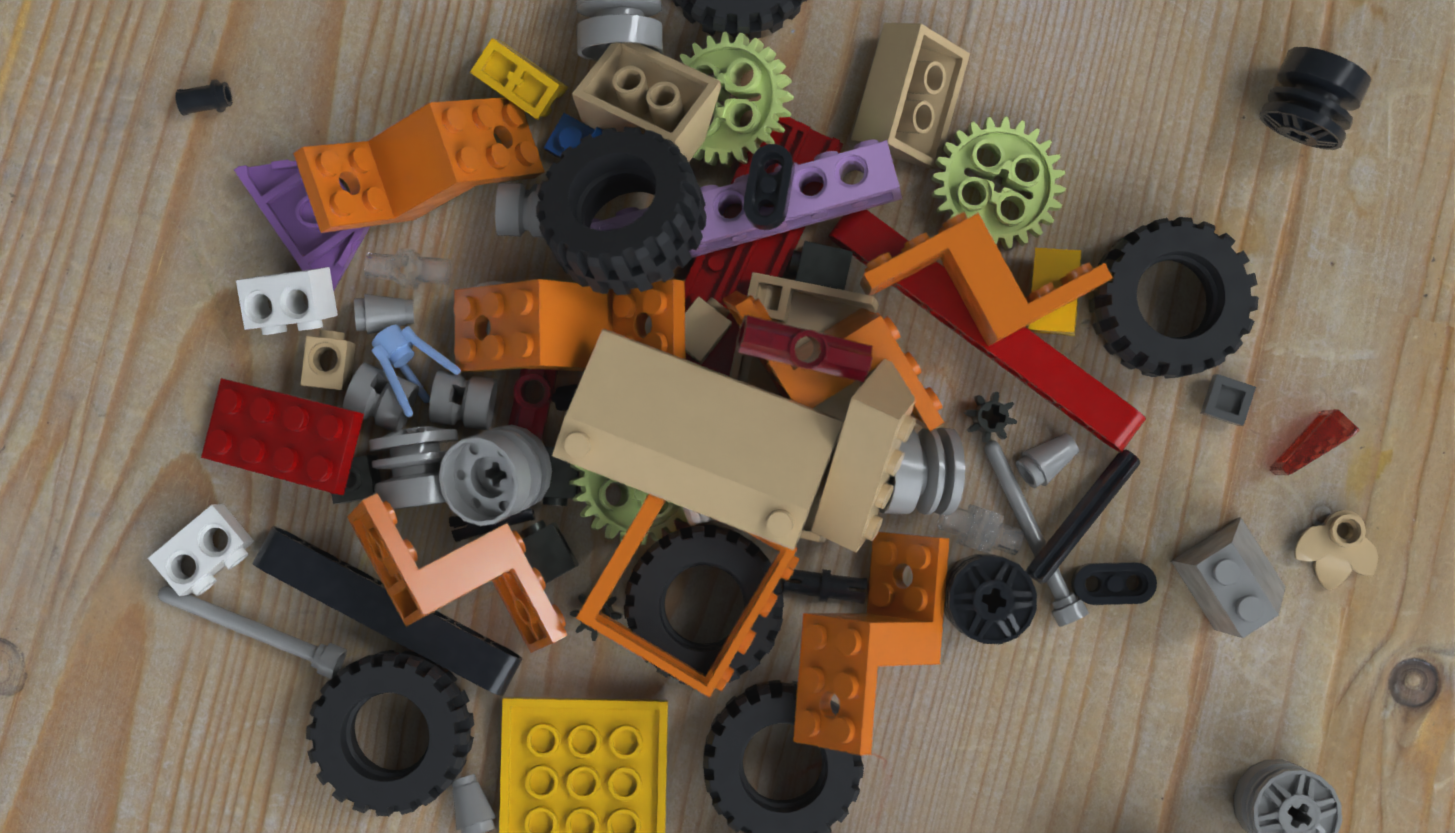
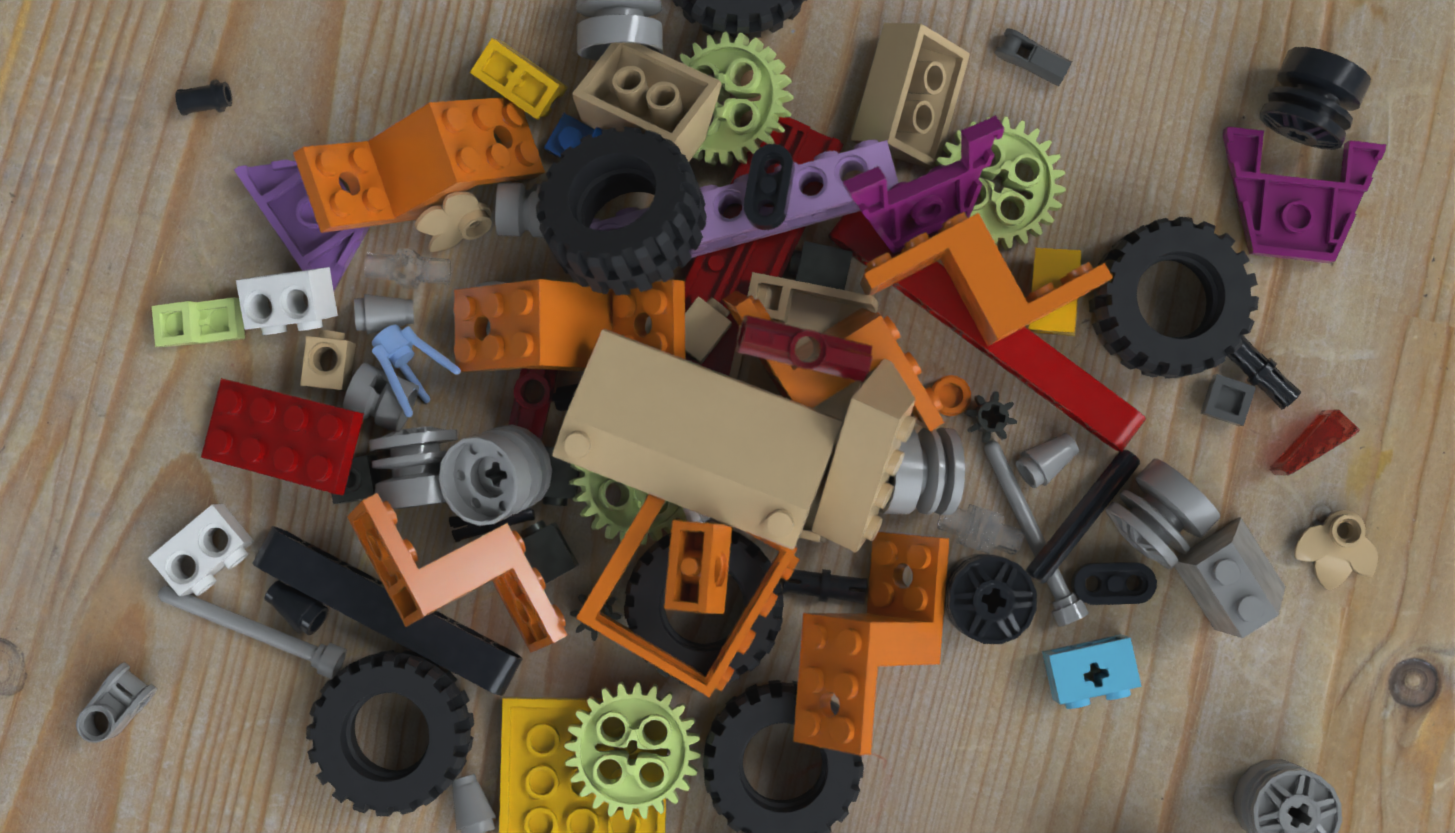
(120, 699): none -> light grey piece
(197, 322): none -> yellowish green slope
(296, 607): none -> black cone
(457, 219): none -> tan plate
(477, 405): light grey wheel -> none
(630, 788): none -> yellowish green gear
(698, 567): none -> orange brick
(930, 199): none -> magenta wing
(953, 394): none -> orange tile
(1040, 61): none -> dark grey bar
(1068, 664): none -> medium azure brick
(1165, 510): none -> light grey wheel
(1265, 374): none -> black pin
(1296, 214): none -> magenta wing

